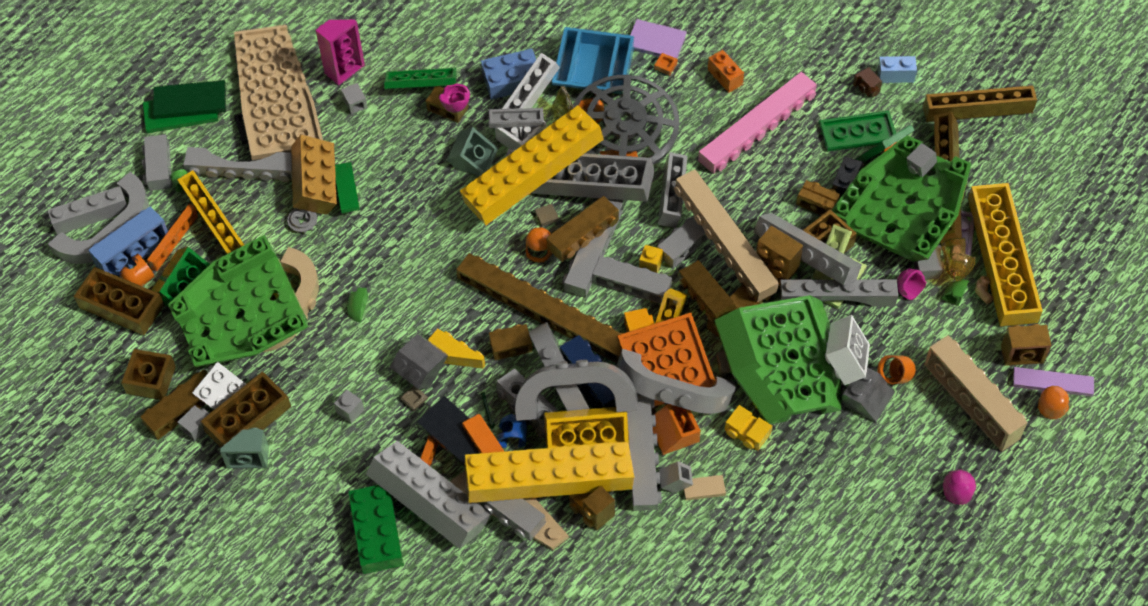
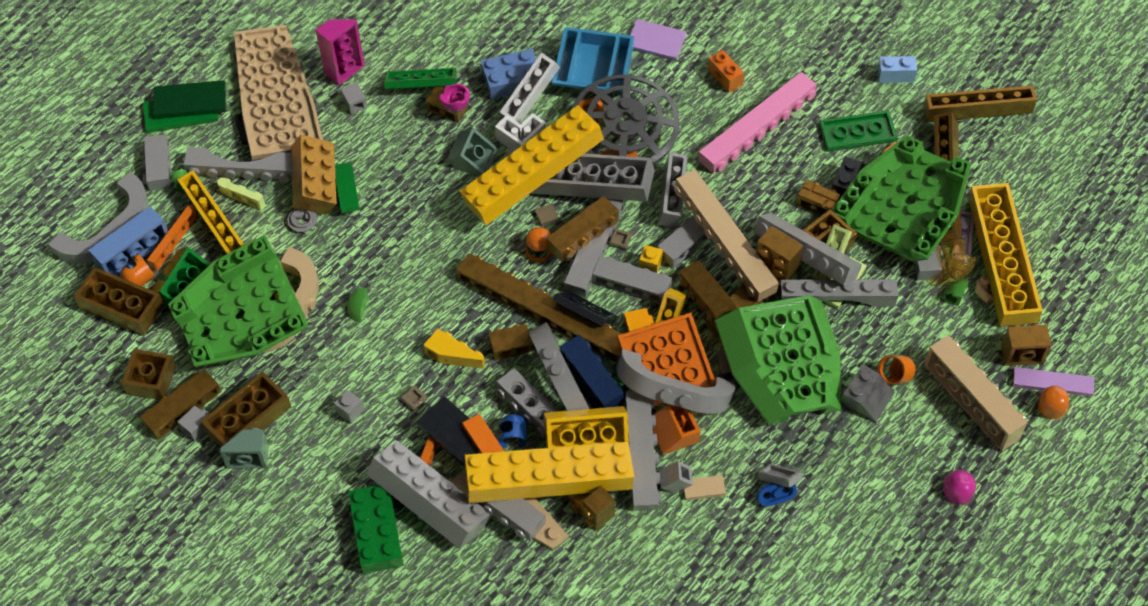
(87, 210): light grey brick -> none
(217, 386): white hinge -> none
(240, 193): none -> yellowish green hinge
(419, 362): flat silver slope -> none
(491, 425): dark green hinge -> none
(516, 117): light grey tile -> none
(561, 104): clear yellow piece -> none
(577, 373): light grey arch -> none
(585, 308): none -> black tile
(620, 239): none -> dark tan tile
(665, 64): orange plate -> none
(748, 428): yellow brick -> none
(775, 494): none -> blue plate
(780, 475): none -> light grey tile
(847, 350): white brick -> none
(868, 82): reddish brown brick -> none
(886, 143): green tile -> none
(910, 283): dark pink hair -> none
(921, 160): light grey brick -> none

